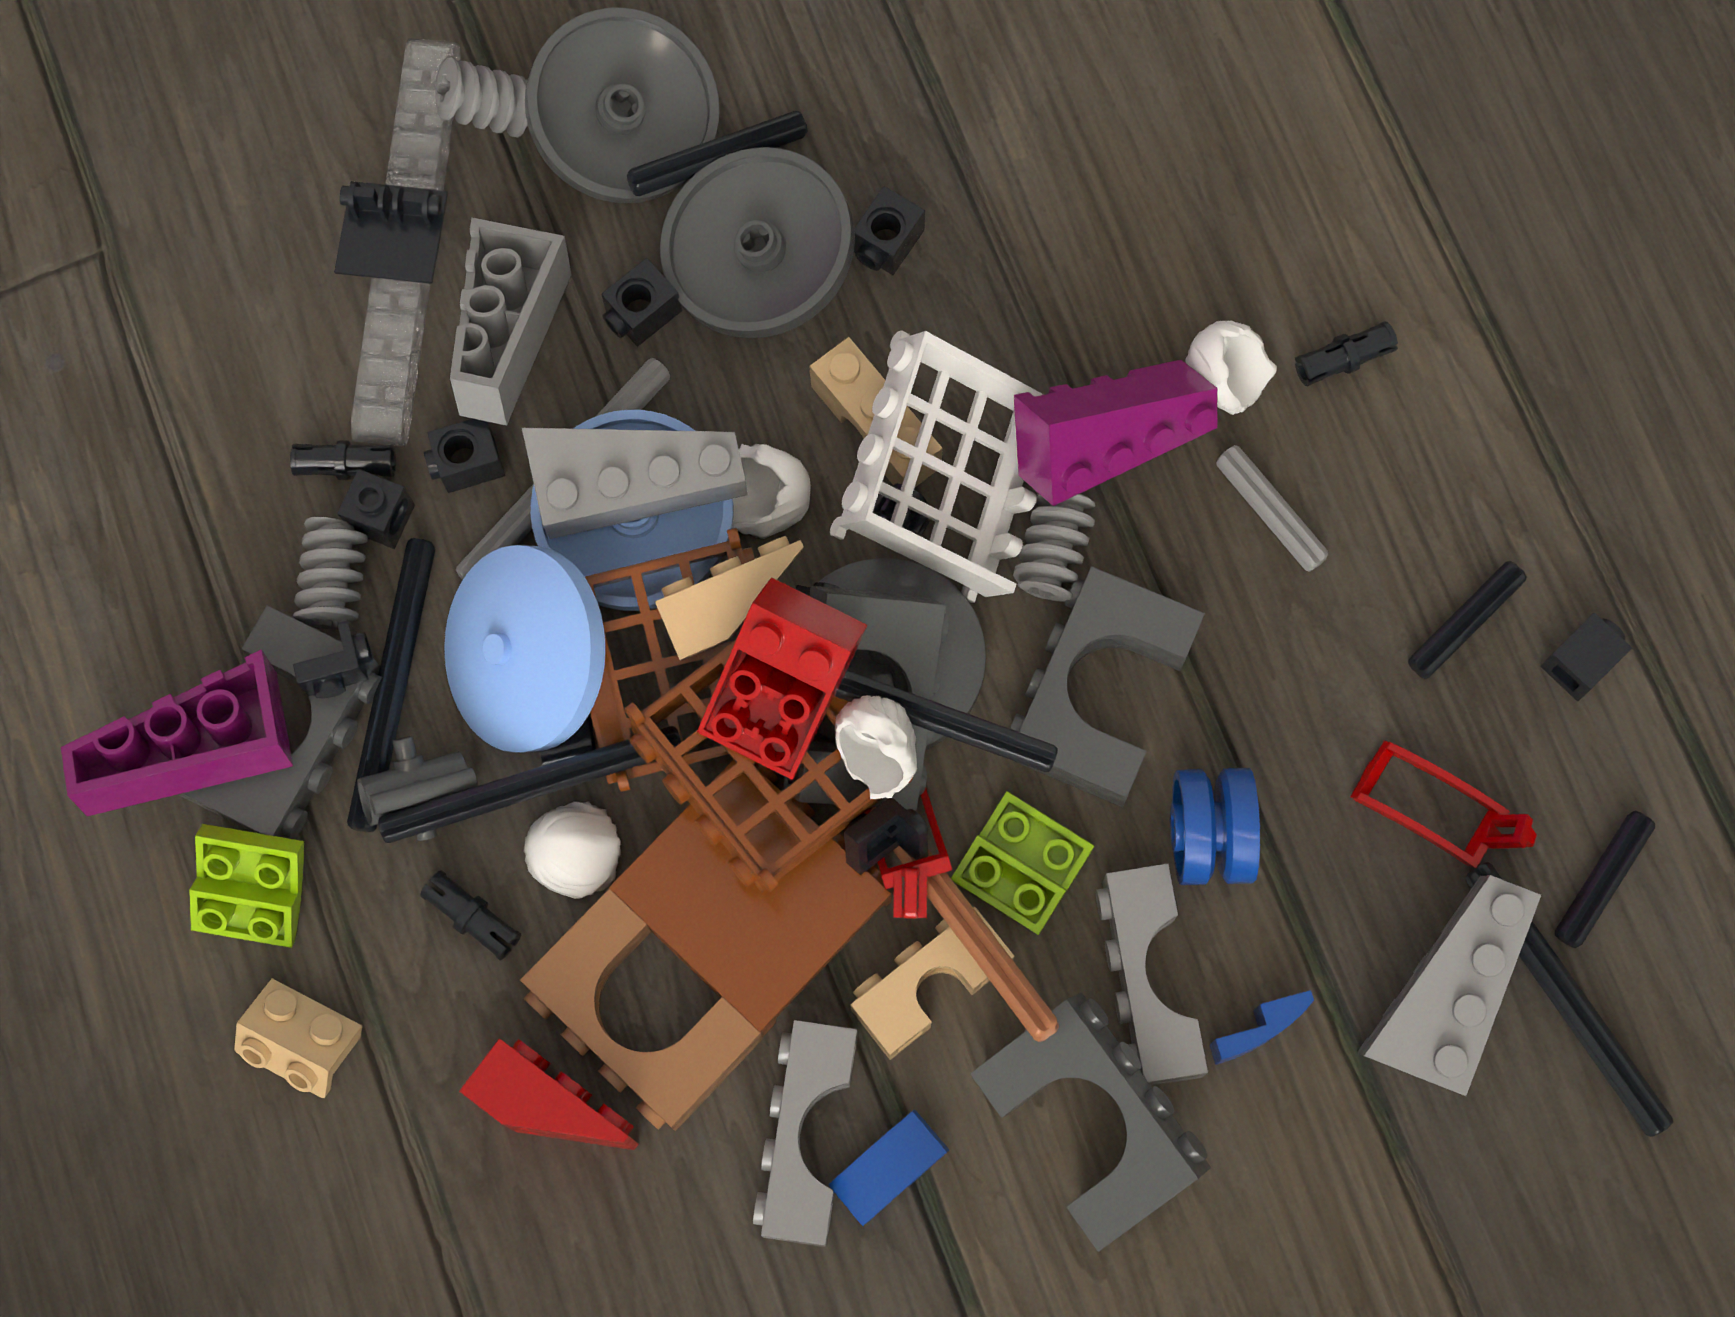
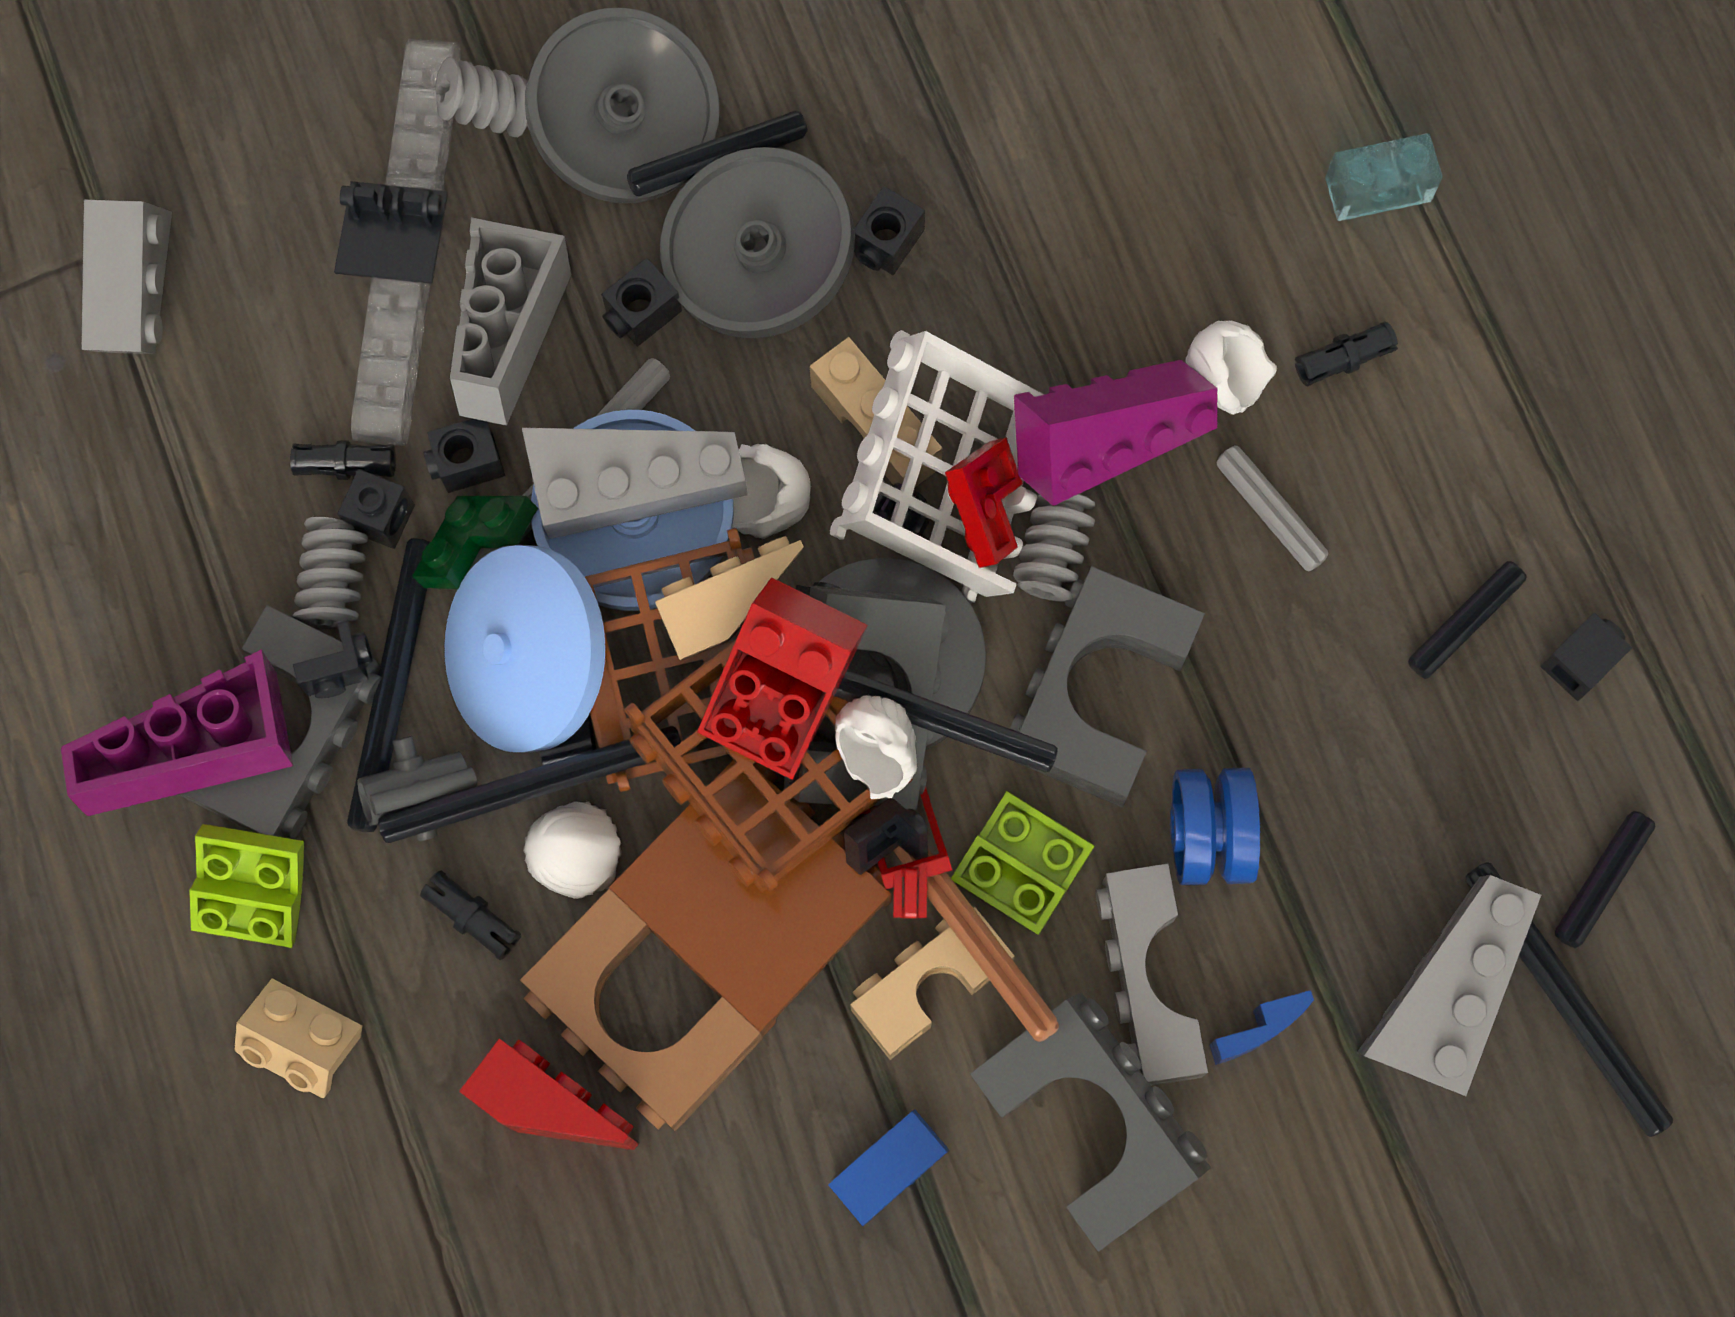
(123, 275): none -> light grey wedge
(468, 527): none -> dark green plate
(817, 1064): light grey arch -> none
(978, 490): none -> red plate
(1383, 177): none -> clear light blue brick
(1486, 834): red sword -> none

